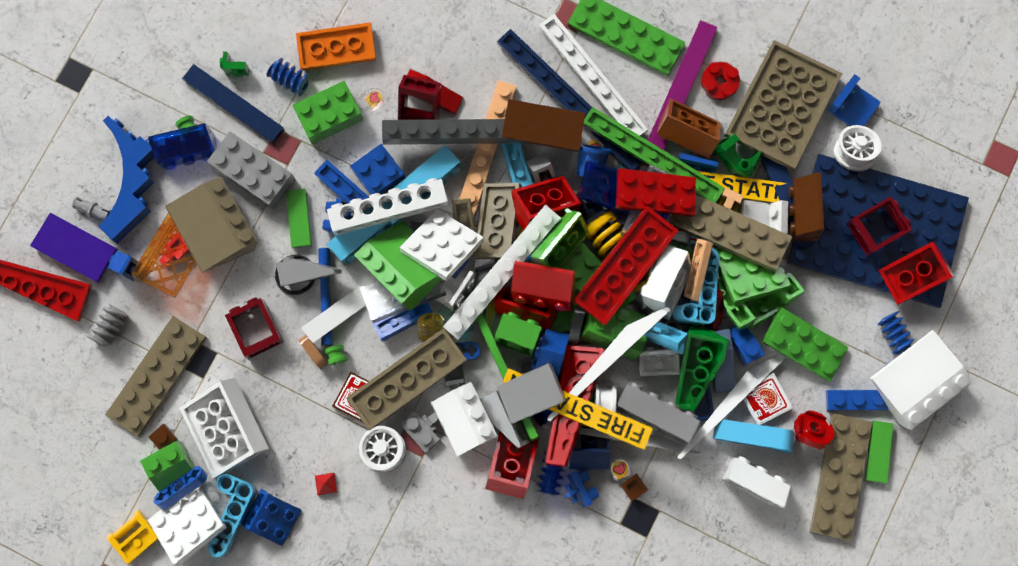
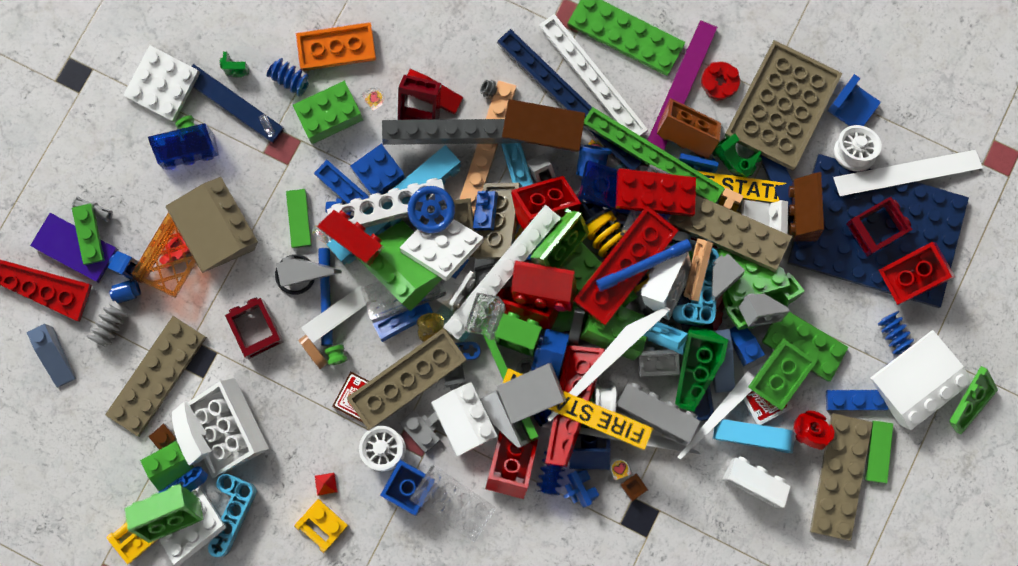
(51, 354): none -> sand blue slope
(88, 234): none -> bright green plate
(125, 291): none -> blue brick
(130, 206): blue arch -> none
(162, 83): none -> white plate
(163, 513): none -> bright green brick
(190, 434): none -> white slope
(251, 170): light grey brick -> none
(266, 125): none -> clear tile
(271, 517): blue bracket -> none
(320, 234): none -> clear tile
(325, 520): none -> yellow plate
(351, 236): none -> red slope
(402, 486): none -> blue brick
(415, 215): none -> blue plate
(453, 503): none -> clear plate
(485, 210): none -> blue plate
(485, 315): none -> clear bracket
(488, 88): none -> dark grey plate
(614, 278): none -> blue piece
(724, 275): none -> light grey slope
(762, 310): none -> light grey slope
(782, 374): none -> bright green plate
(907, 172): none -> white sticker
(974, 400): none -> bright green wing

